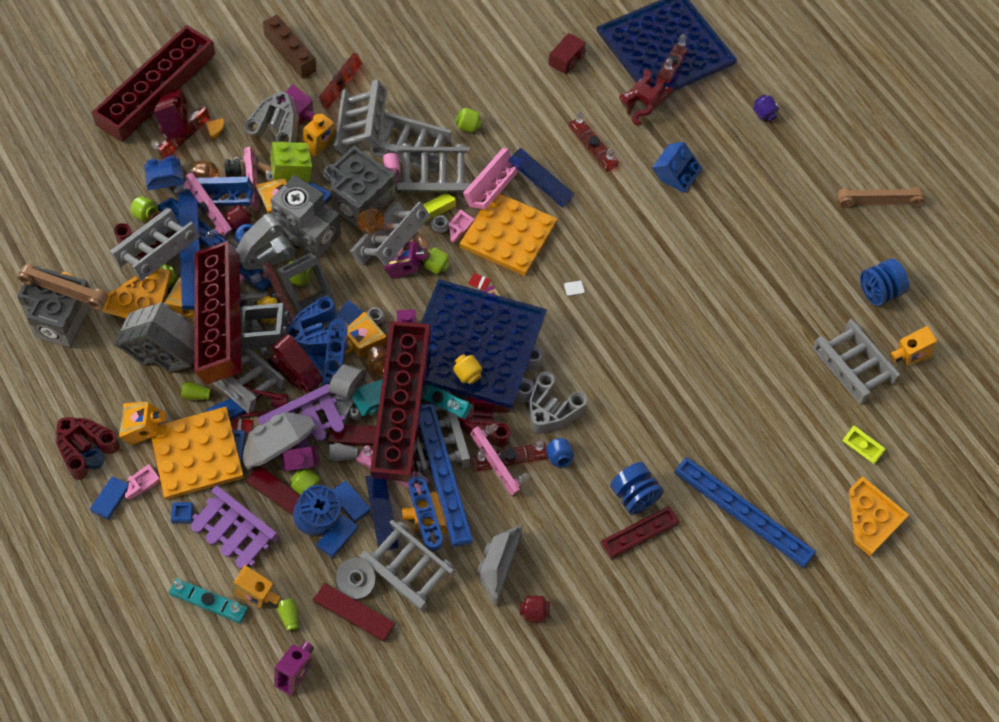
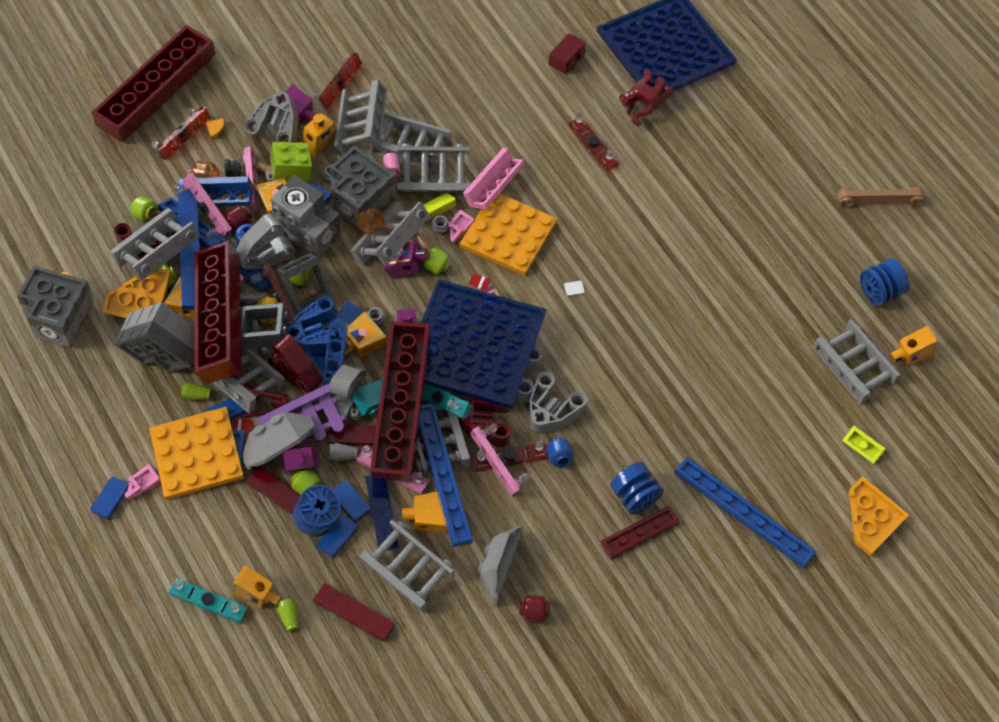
(76, 428): dark red connector -> none
(93, 458): tile -> none
(94, 298): medium nougat piece -> none
(140, 421): light orange torso -> none
(163, 173): blue slope -> none
(172, 114): dark red wedge -> none
(182, 512): blue tile -> none
(243, 530): medium lavender fence -> none
(289, 46): reddish brown brick -> none
(293, 668): magenta torso -> none
(347, 580): light grey dish -> none
(375, 359): clear orange head -> none
(427, 512): blue beam -> none
(467, 369): yellow head -> none
(468, 120): lime head -> none
(541, 177): clear blue tile -> none
(673, 61): clear red piece -> none
(677, 166): blue slope -> none
(766, 108): dark purple head -> none

